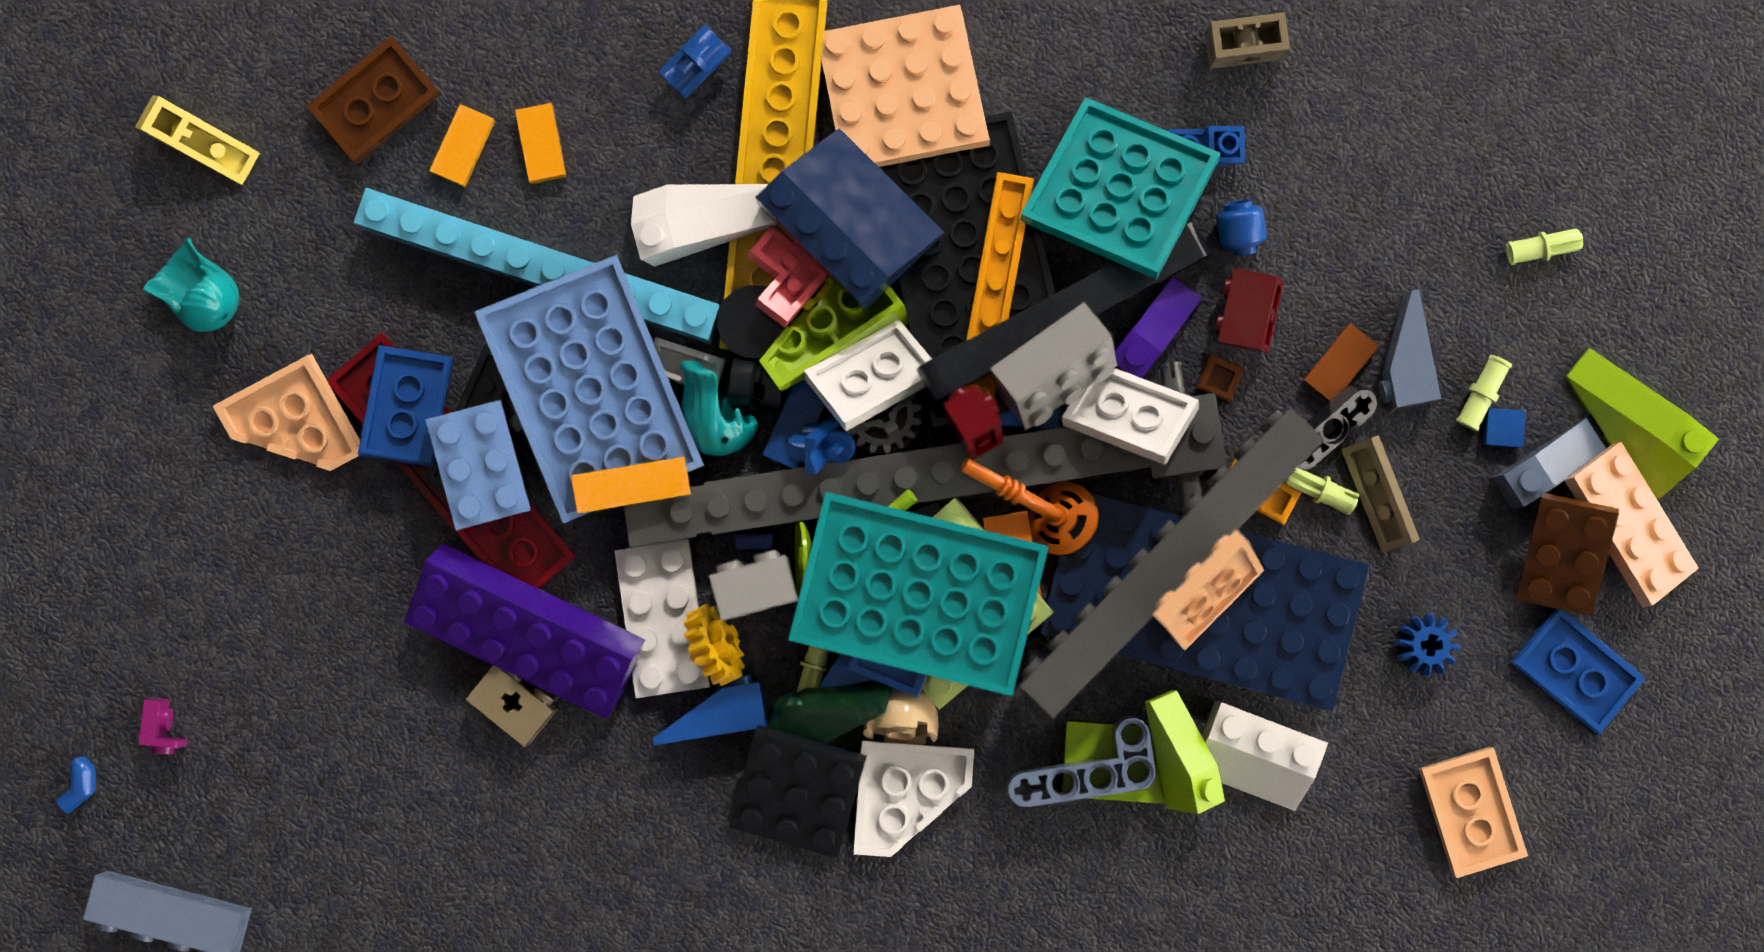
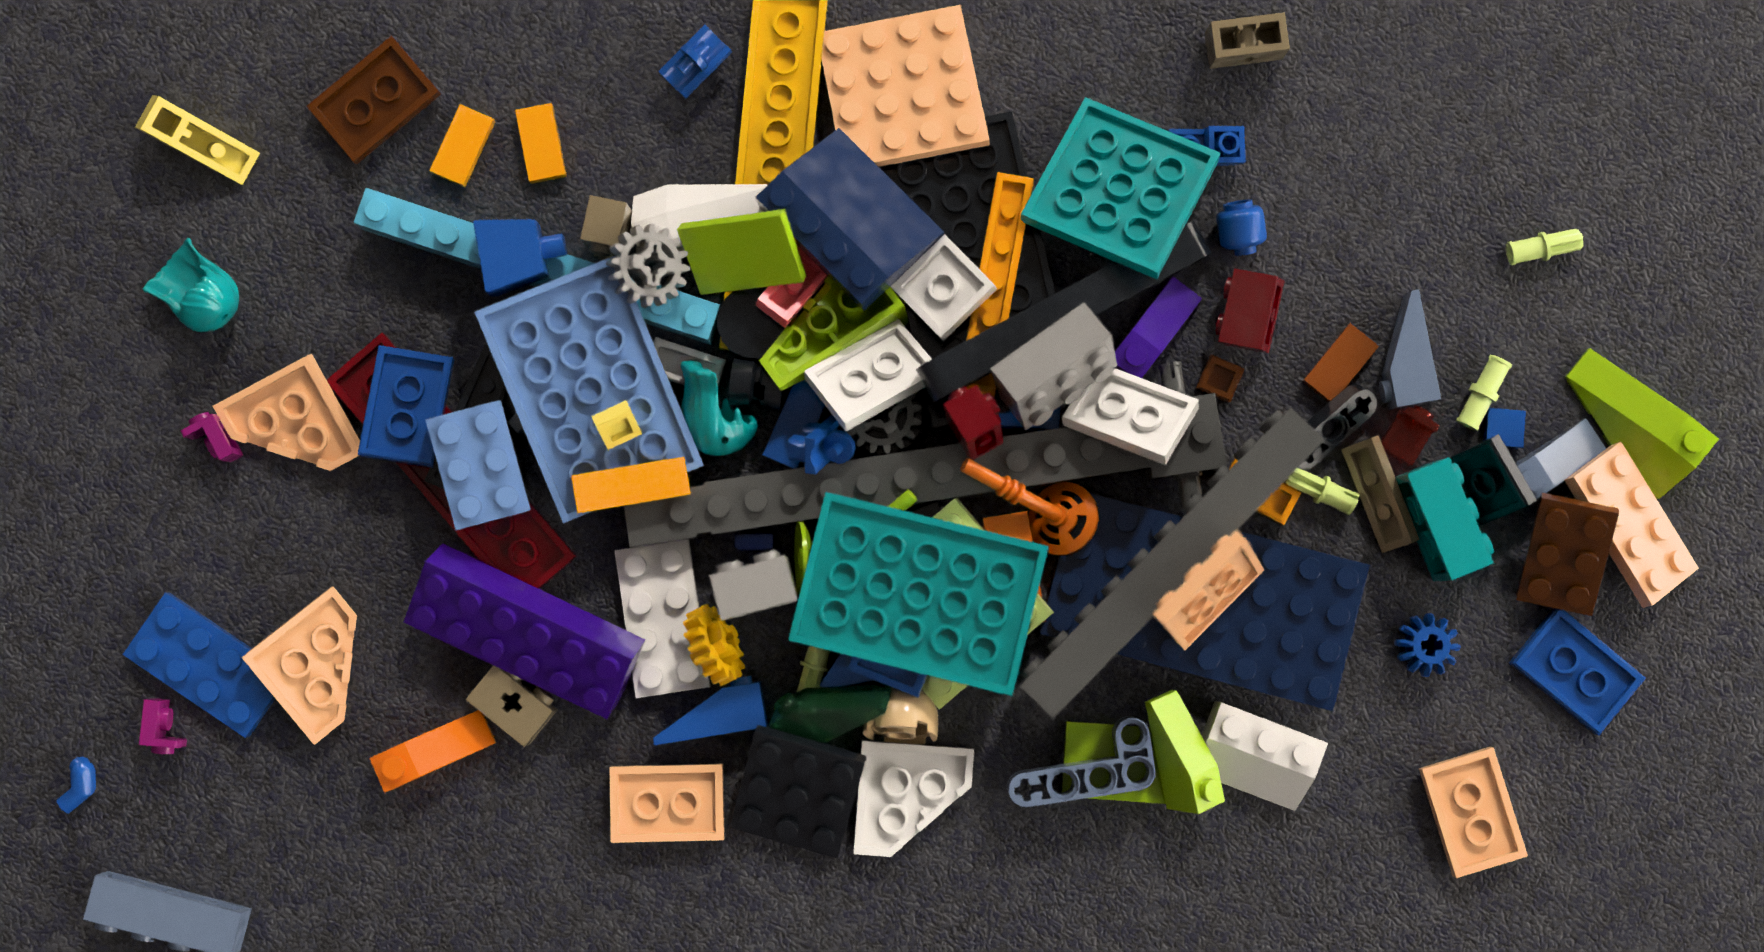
(201, 664): none -> blue plate
(217, 440): none -> magenta bracket
(310, 663): none -> light nougat plate
(432, 750): none -> orange slope
(514, 253): none -> blue torso
(603, 223): none -> dark tan brick
(616, 425): none -> light yellow plate
(659, 254): none -> light grey gear
(667, 803): none -> light nougat plate
(742, 252): none -> lime tile
(944, 287): none -> white plate
(1409, 433): none -> clear red bracket
(1445, 520): none -> teal brick
(1492, 480): none -> black tile

